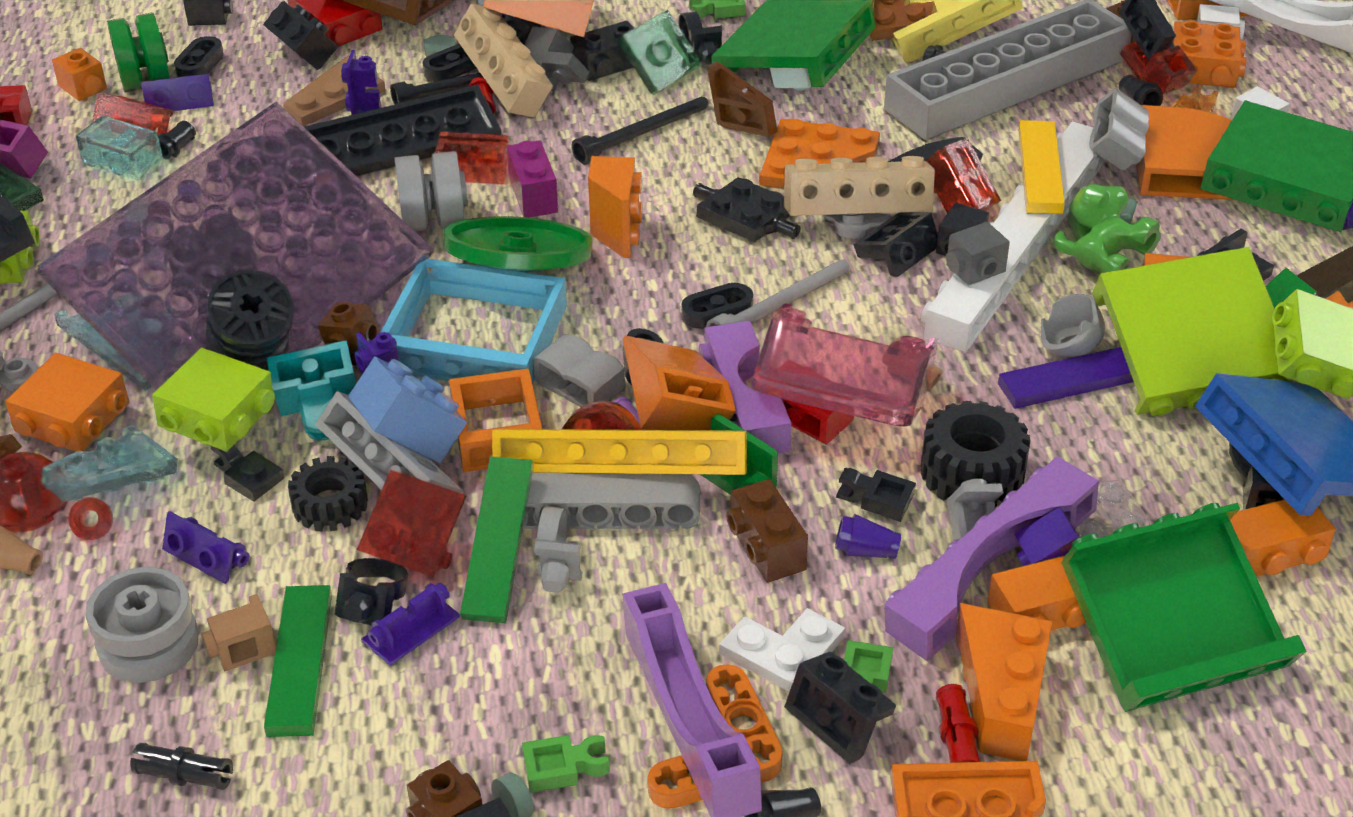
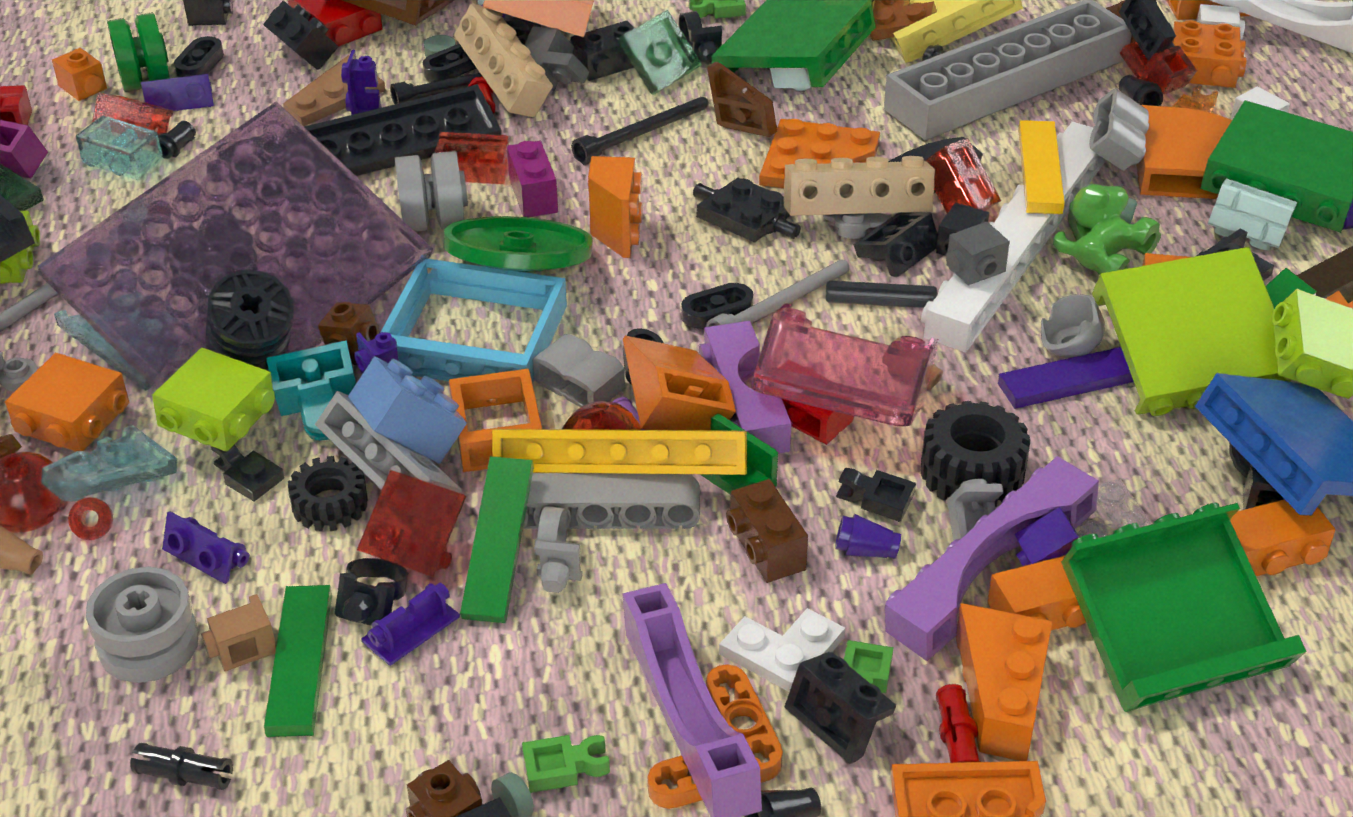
(879, 293): none -> black axle
(1253, 210): none -> light aqua brick

